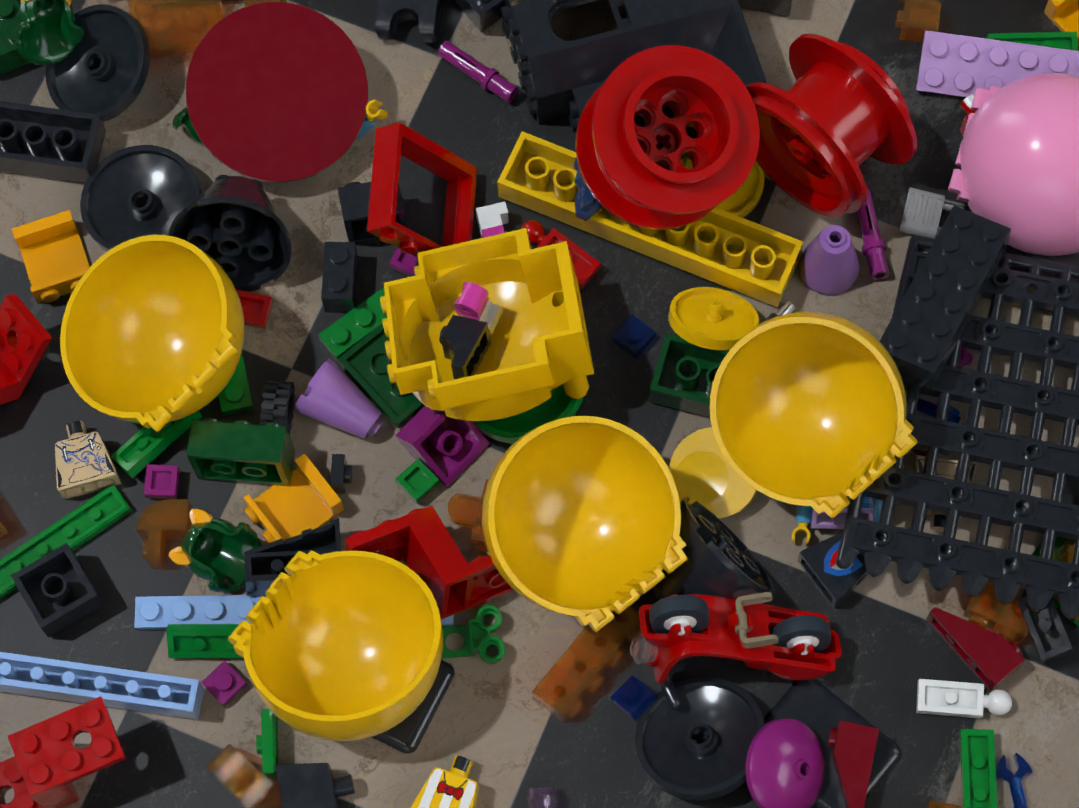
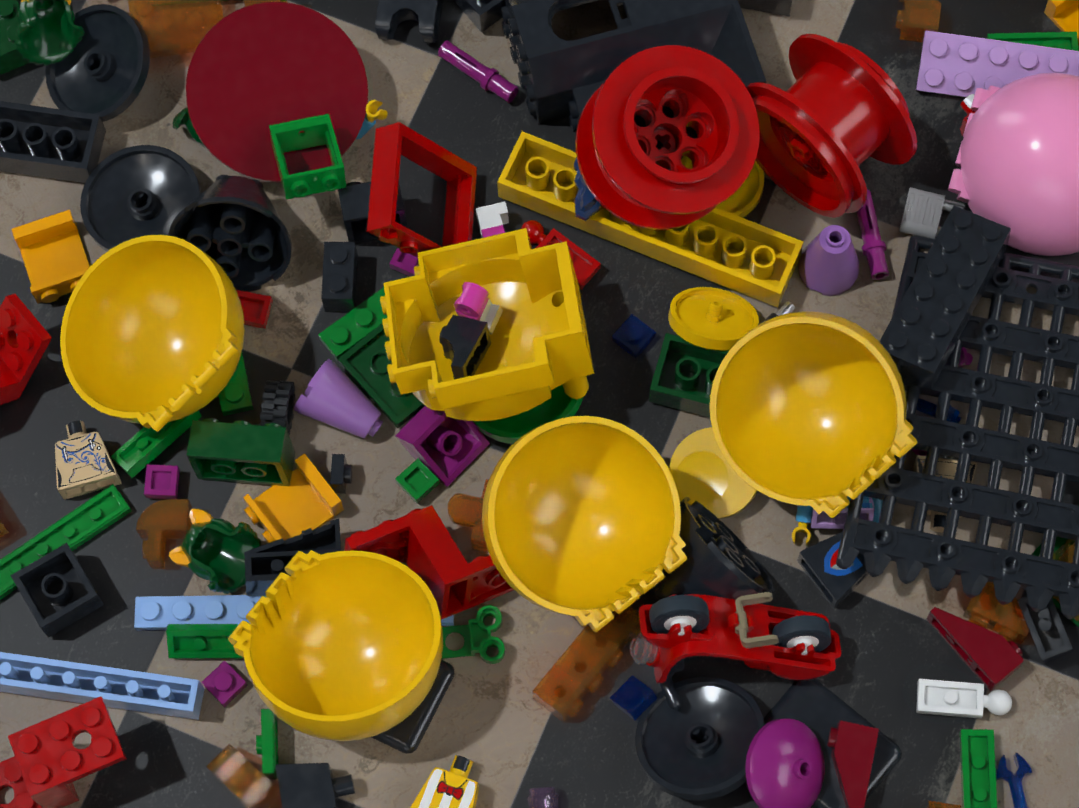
(317, 132): none -> green window

